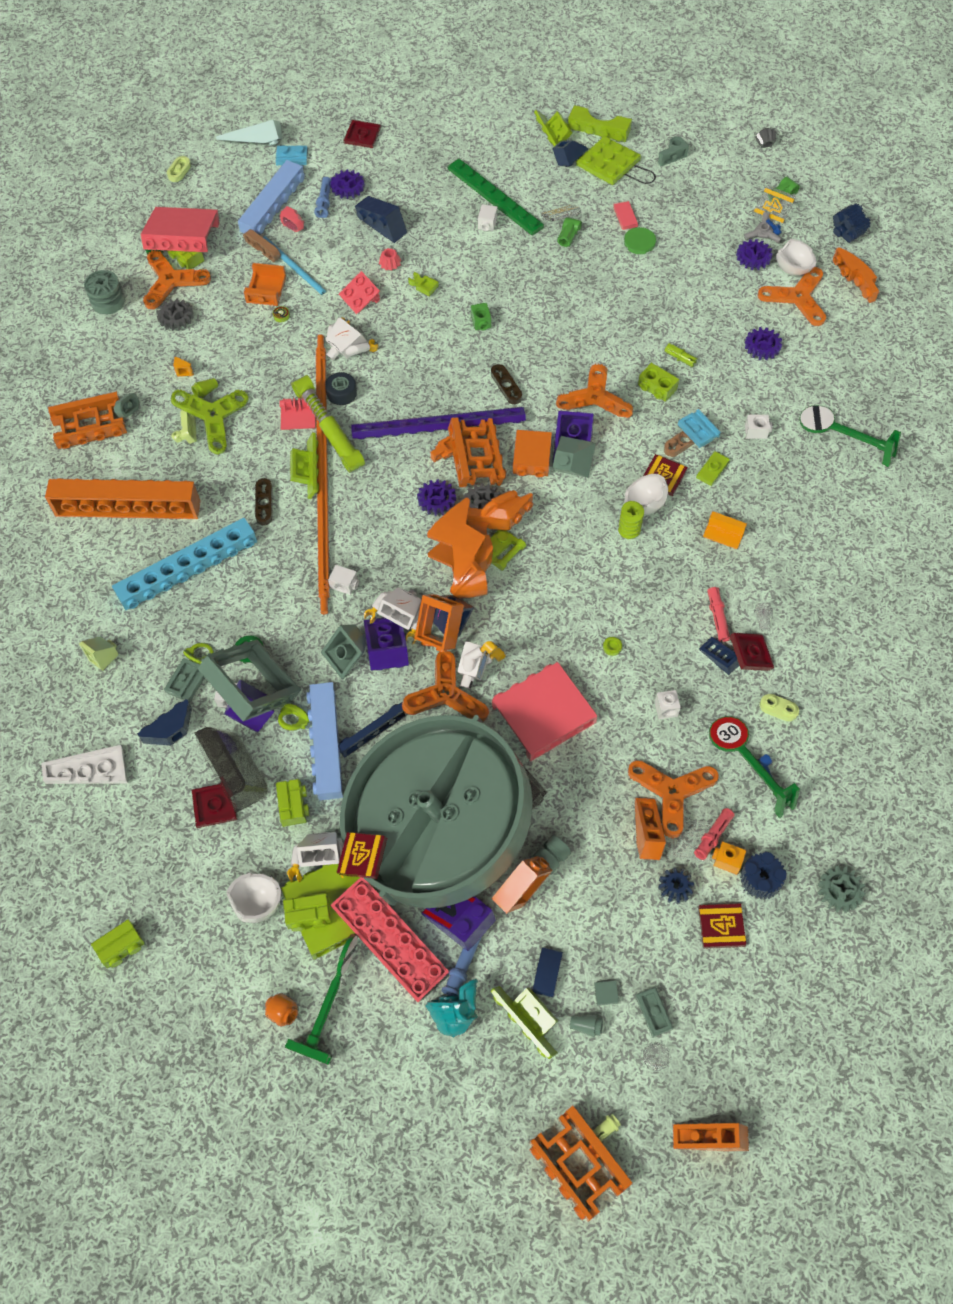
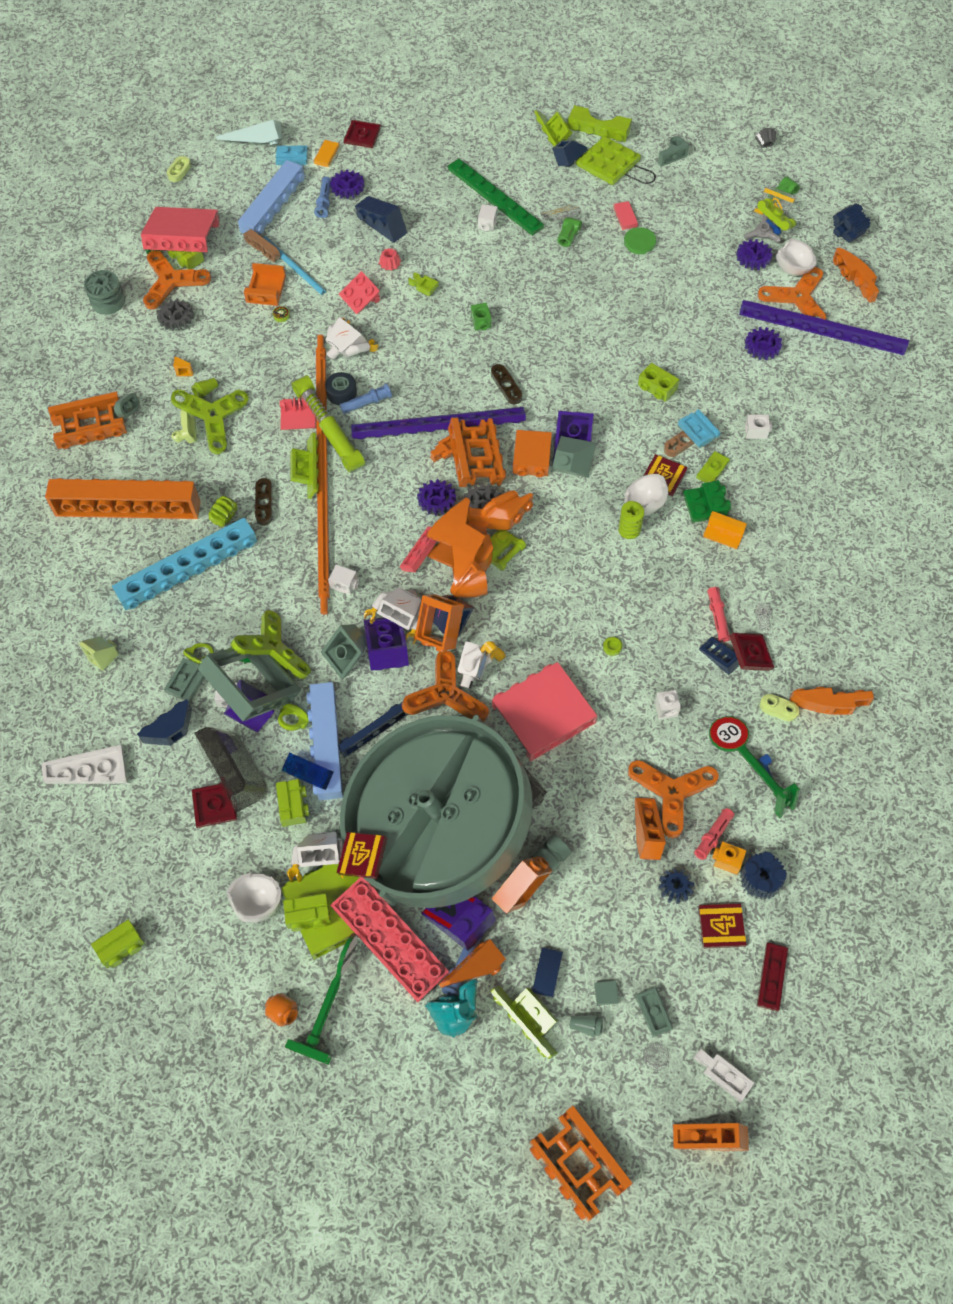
(222, 511): none -> lime gear
(270, 644): none -> lime piece
(291, 219): coral rock -> none
(307, 771): none -> clear blue tile
(326, 153): none -> light orange tile
(373, 396): none -> medium blue pin
(418, 553): none -> coral tile
(482, 961): none -> orange slope
(595, 395): orange piece -> none
(607, 1127): yellowish green pin -> none
(680, 355): lime axle -> none
(706, 499): none -> green plate
(725, 1075): none -> white plate
(772, 977): none -> dark red tile
(776, 214): none -> lime plate
(821, 419): green piece -> none
(823, 701): none -> orange slope
(824, 327): none -> dark purple plate
(849, 885): sand green gear -> none

